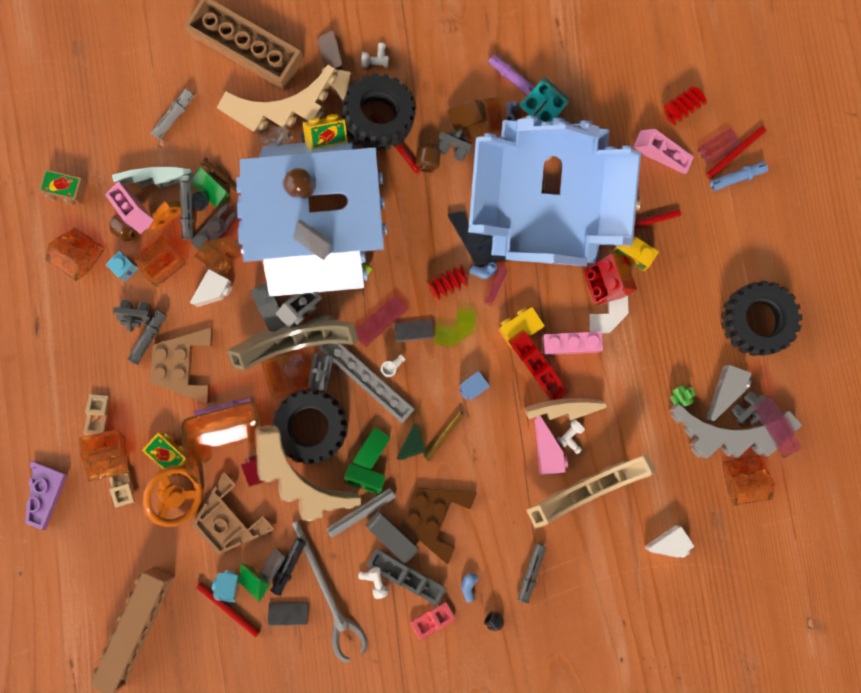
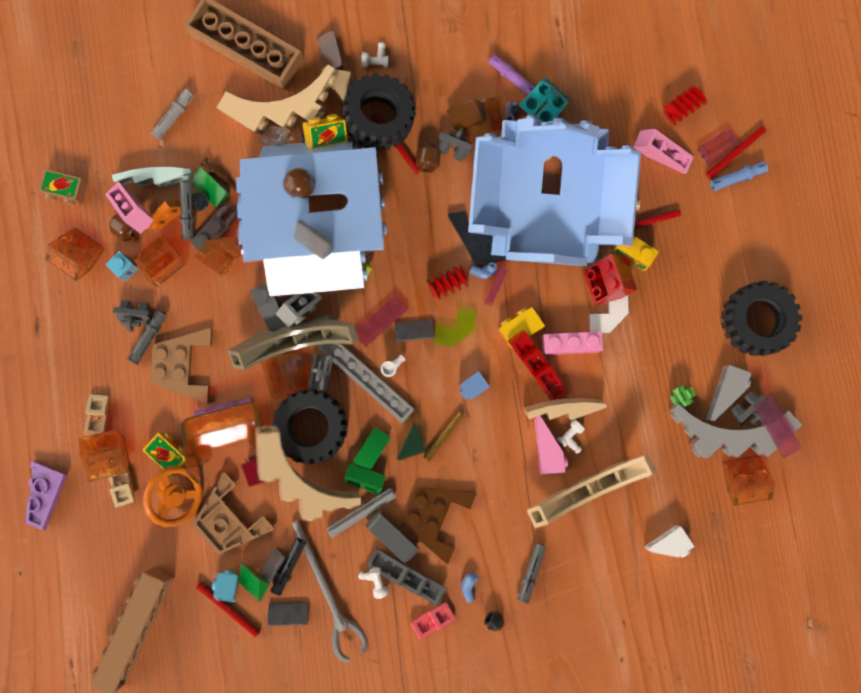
(211, 289): white slope -> none

